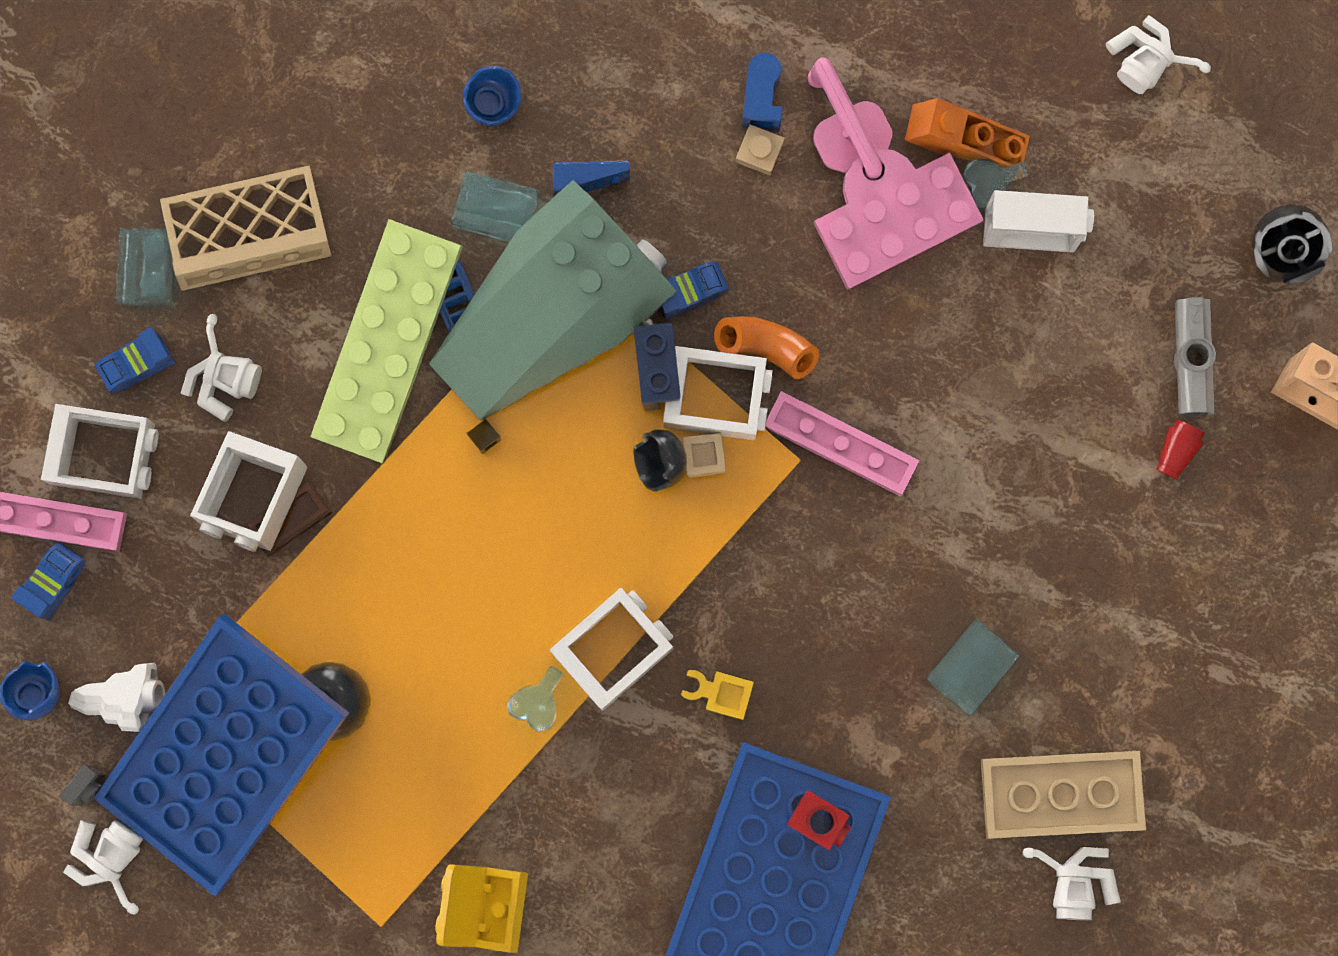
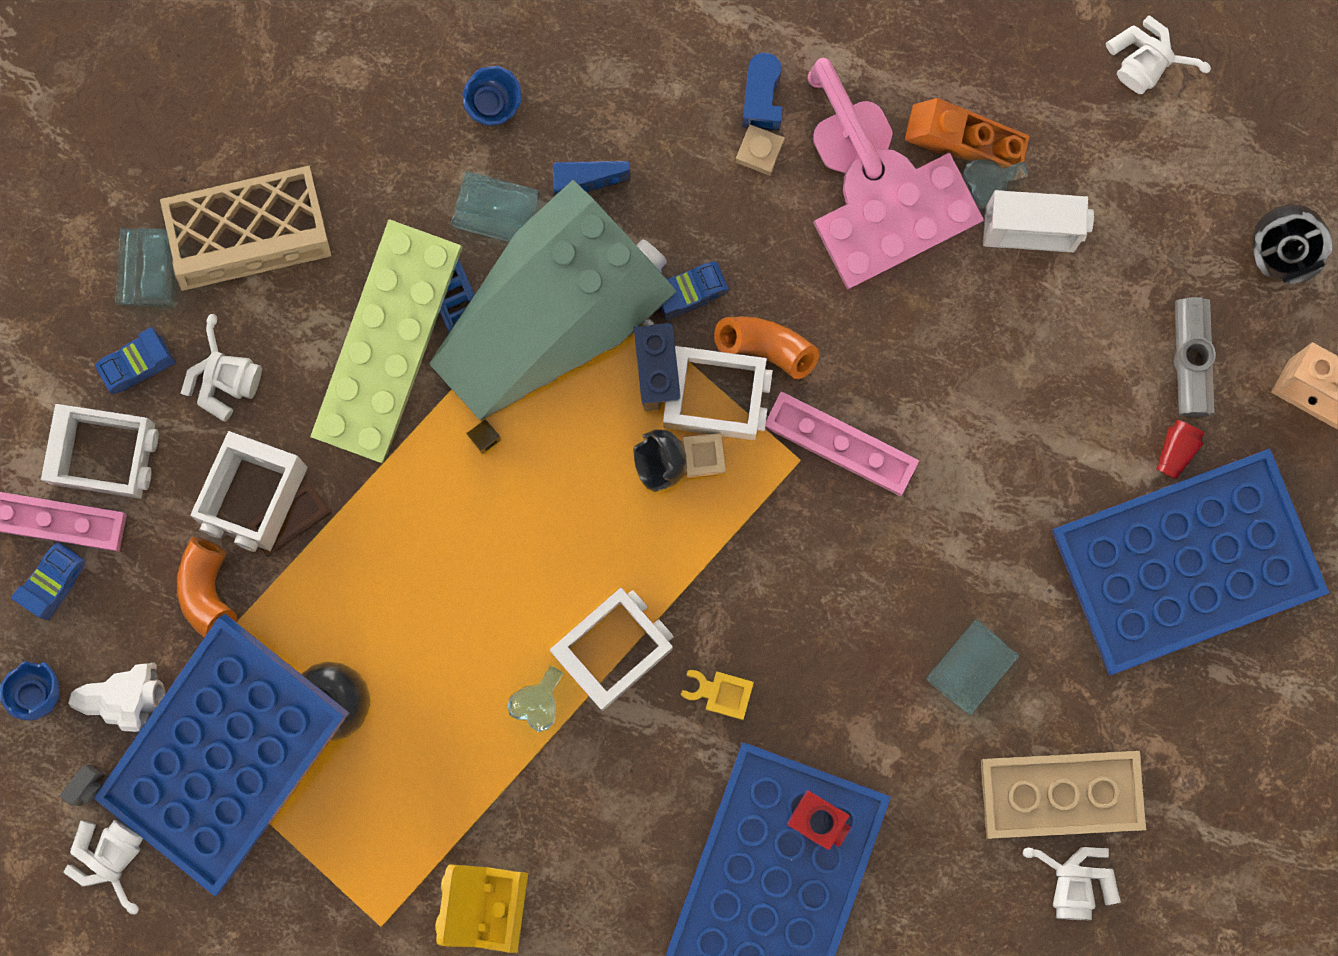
(198, 585): none -> orange cylinder
(1189, 561): none -> blue plate

